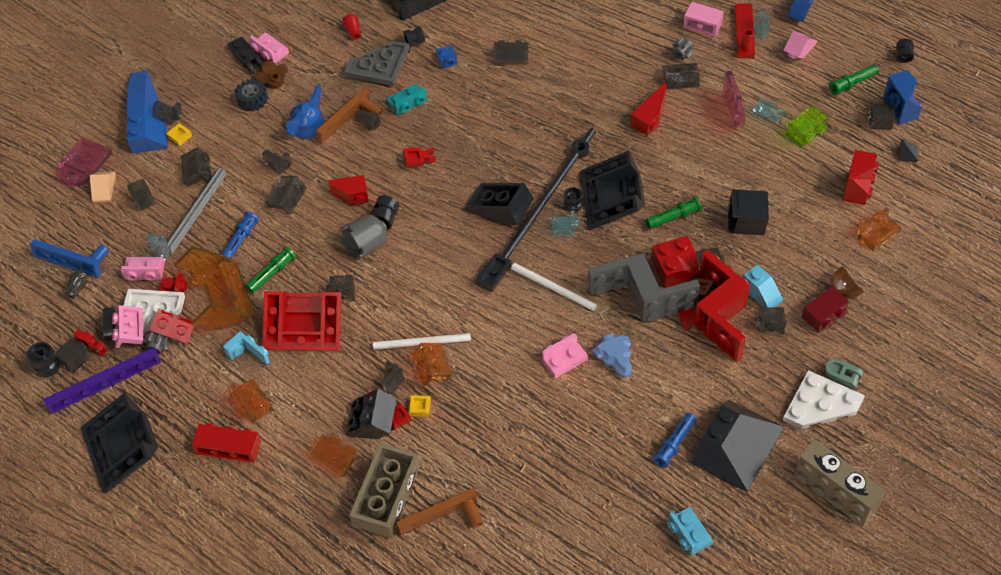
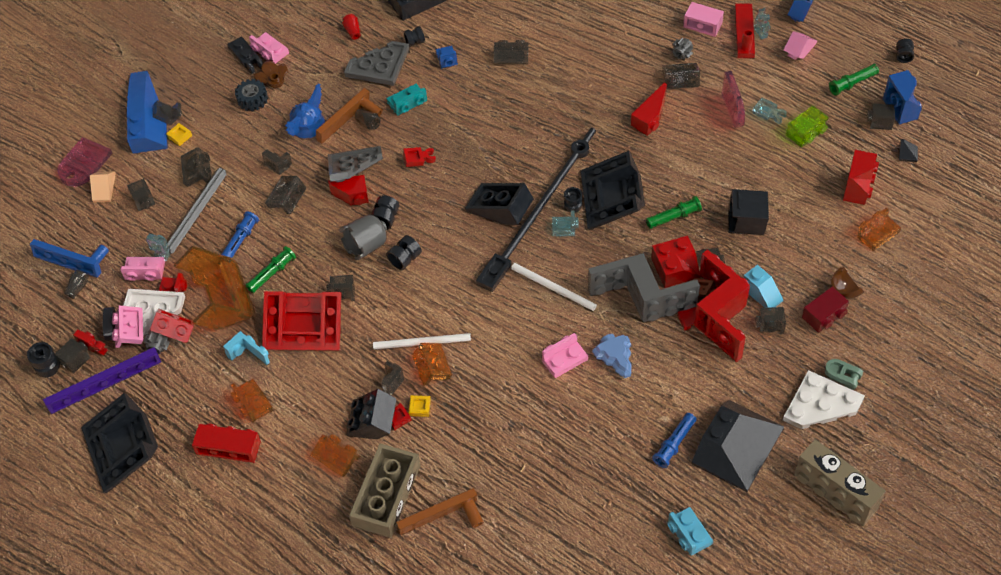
(349, 163): none -> dark grey plate
(402, 253): none -> black wheel

